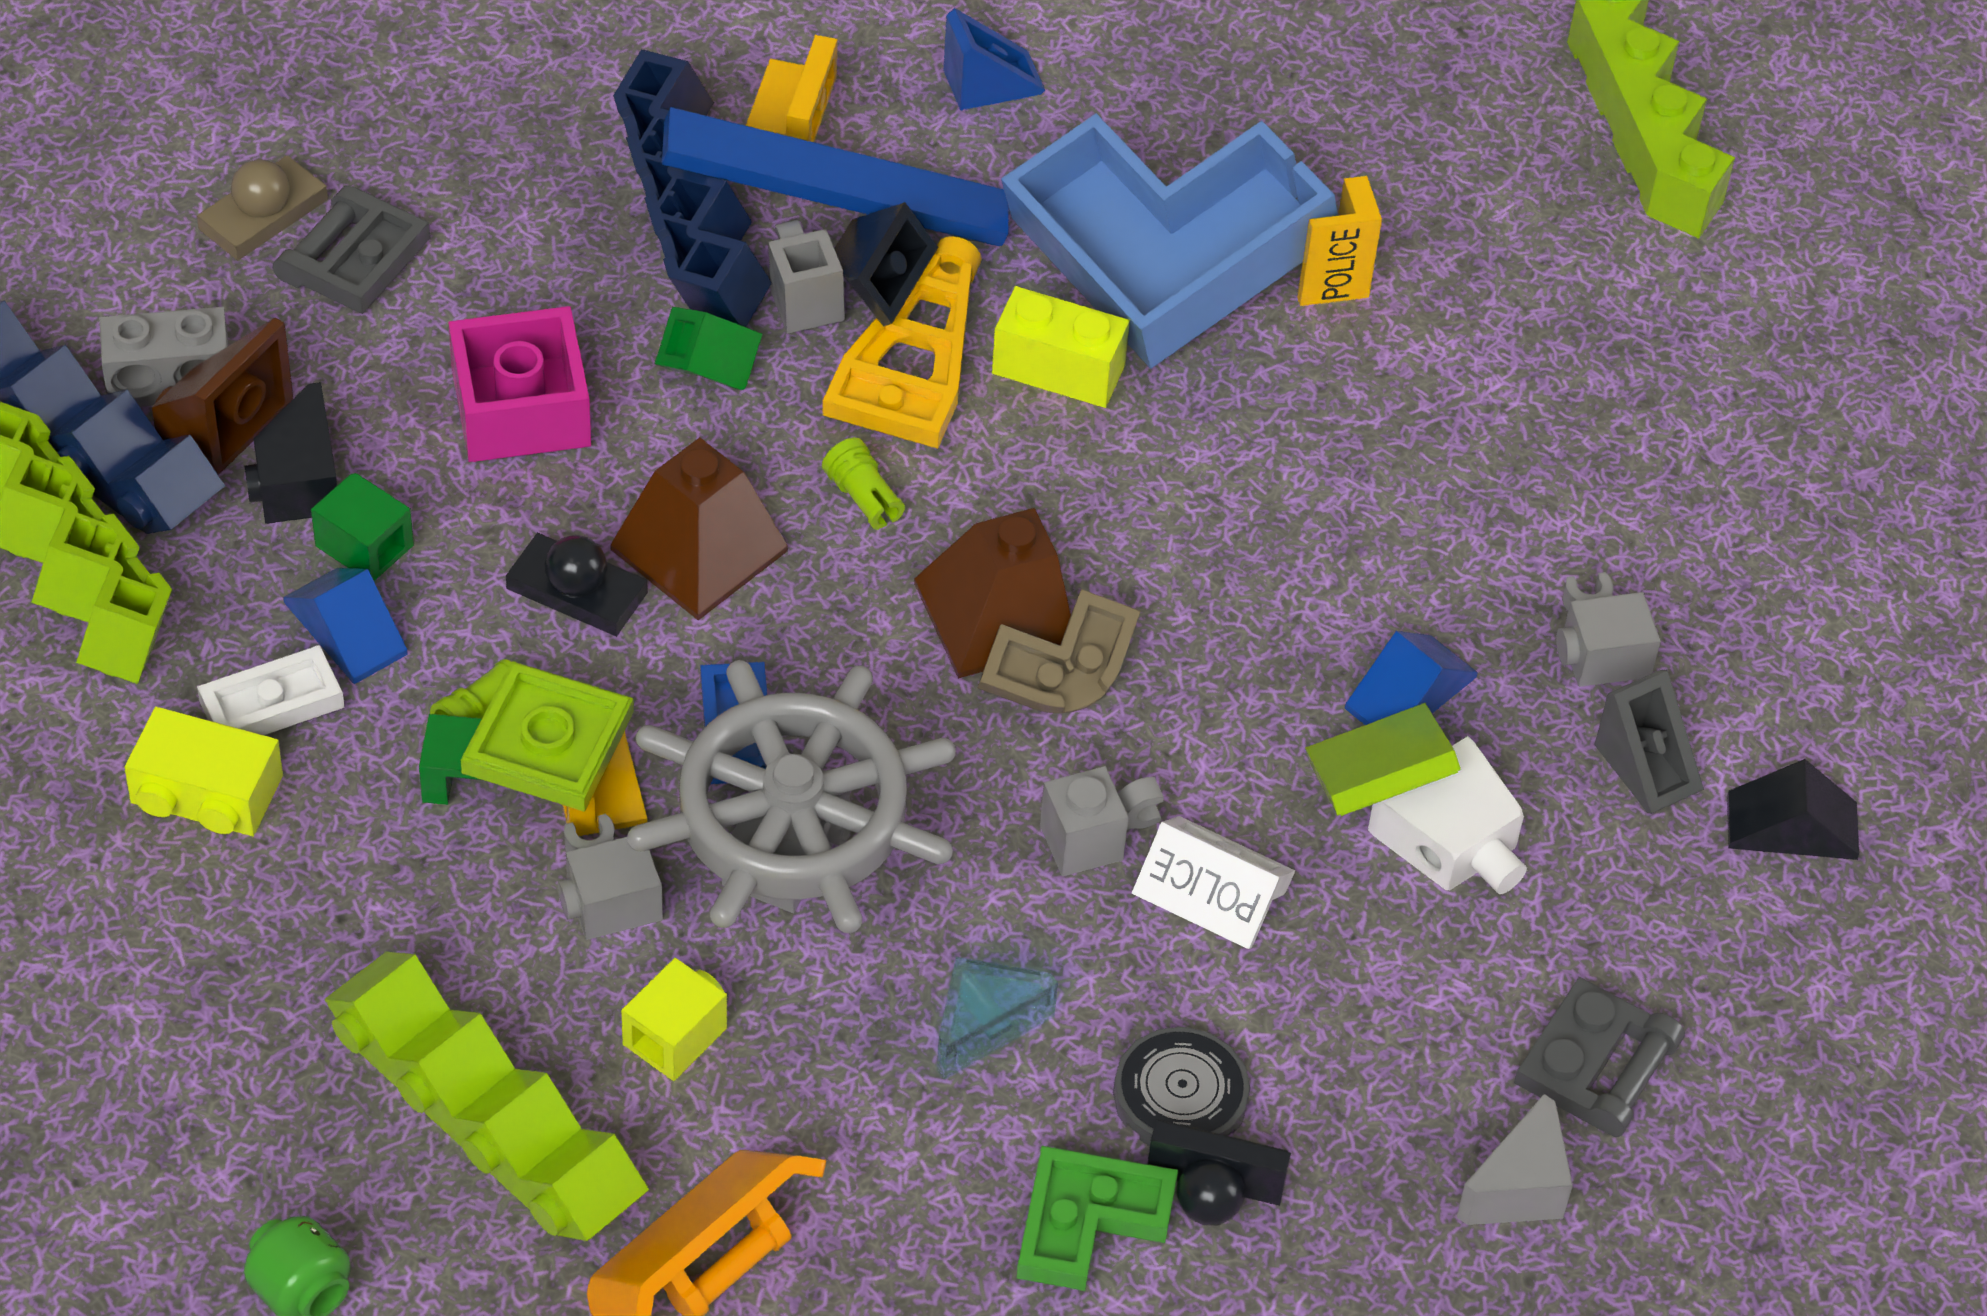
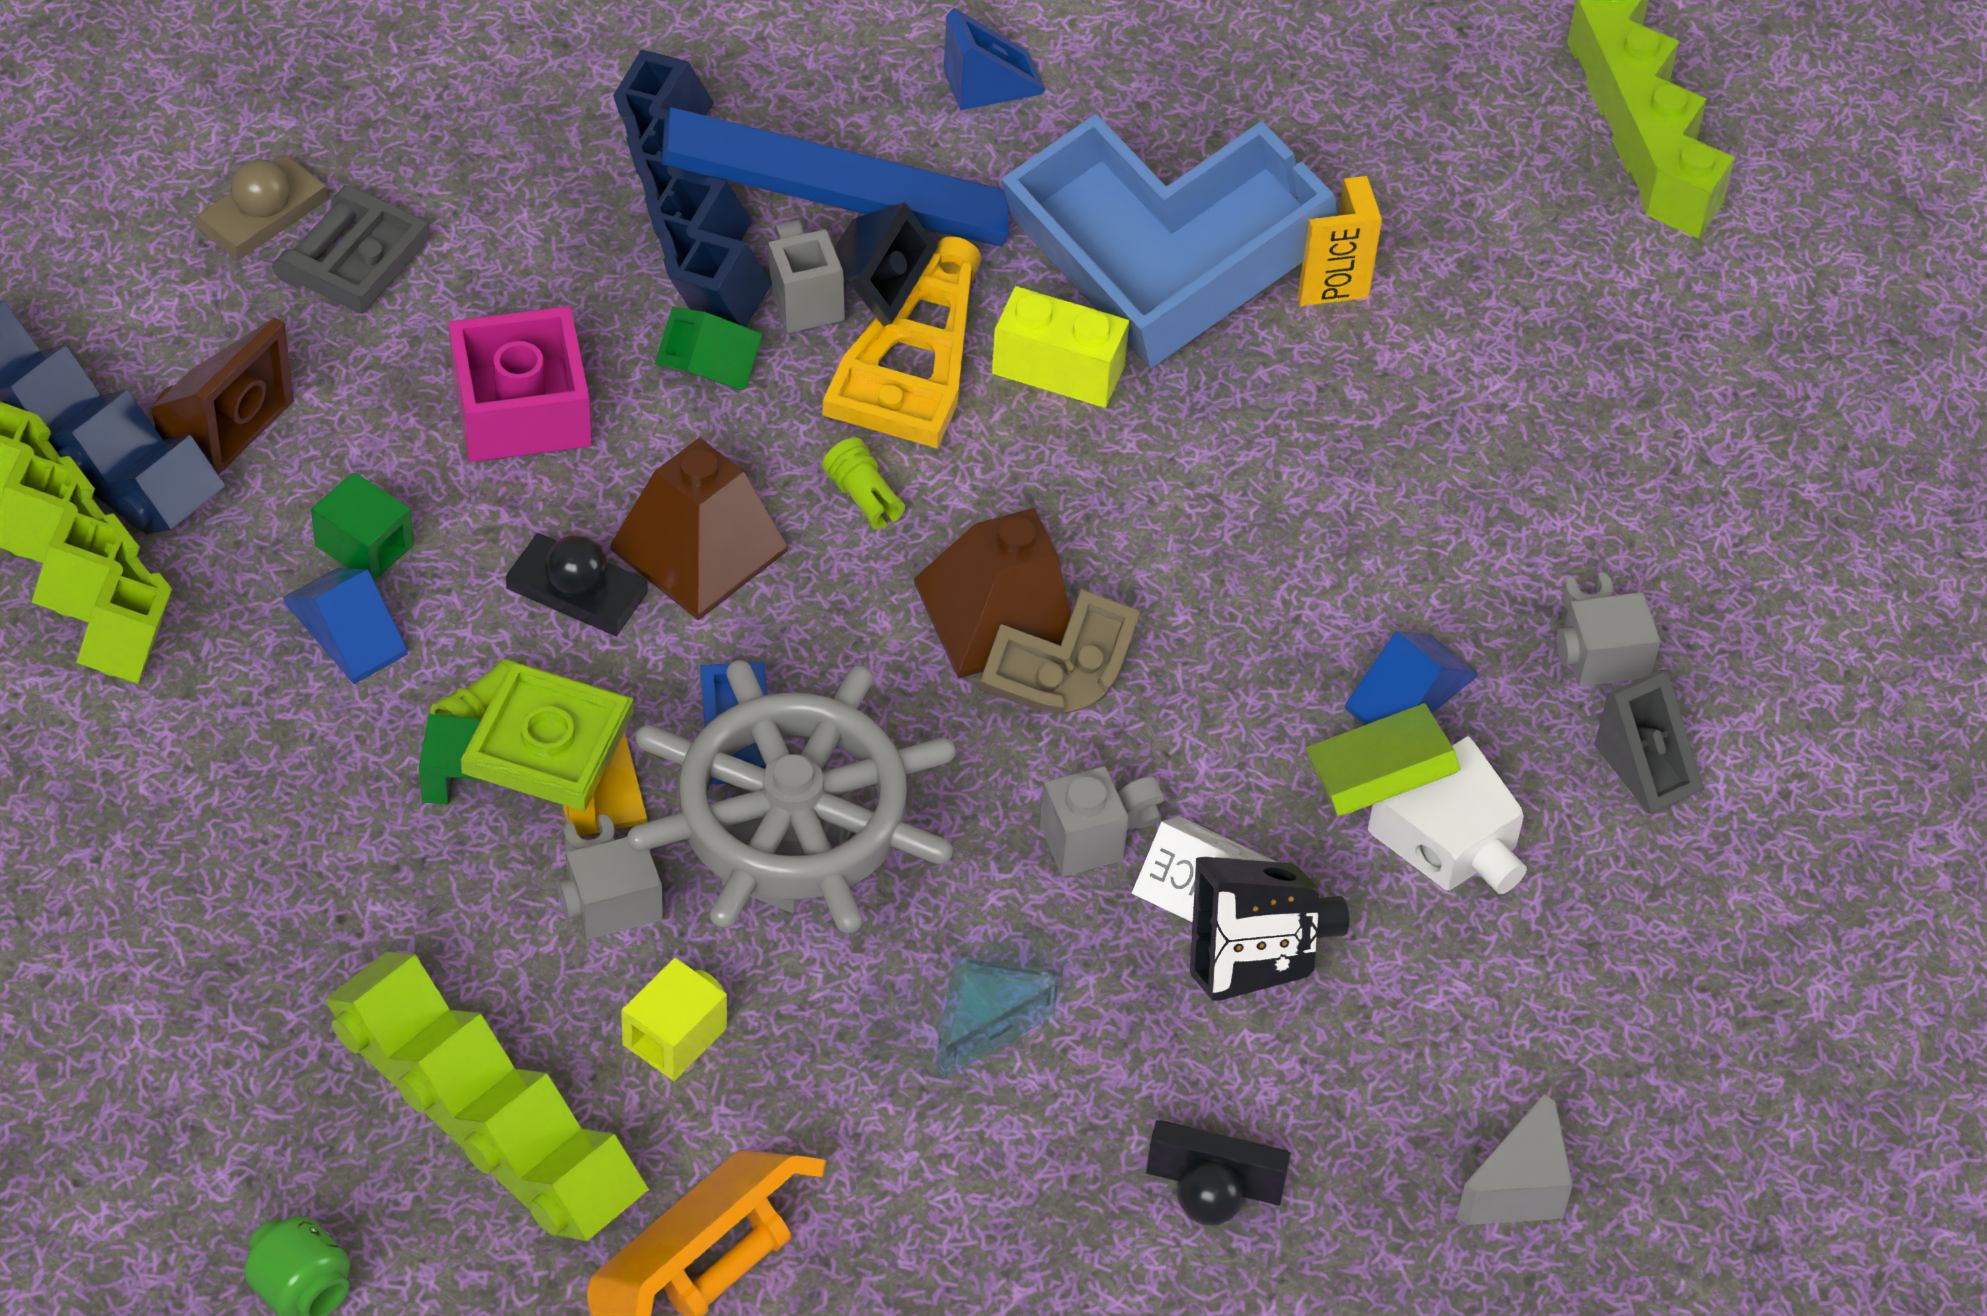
(158, 348): light grey brick -> none
(203, 772): neon yellow brick -> none
(274, 693): white plate -> none
(293, 460): black slope -> none
(796, 95): yellow panel -> none
(1084, 1195): bright green plate -> none
(1182, 1080): tile -> none
(1257, 925): none -> torso
(1580, 1045): dark grey plate -> none
(1793, 814): black slope -> none

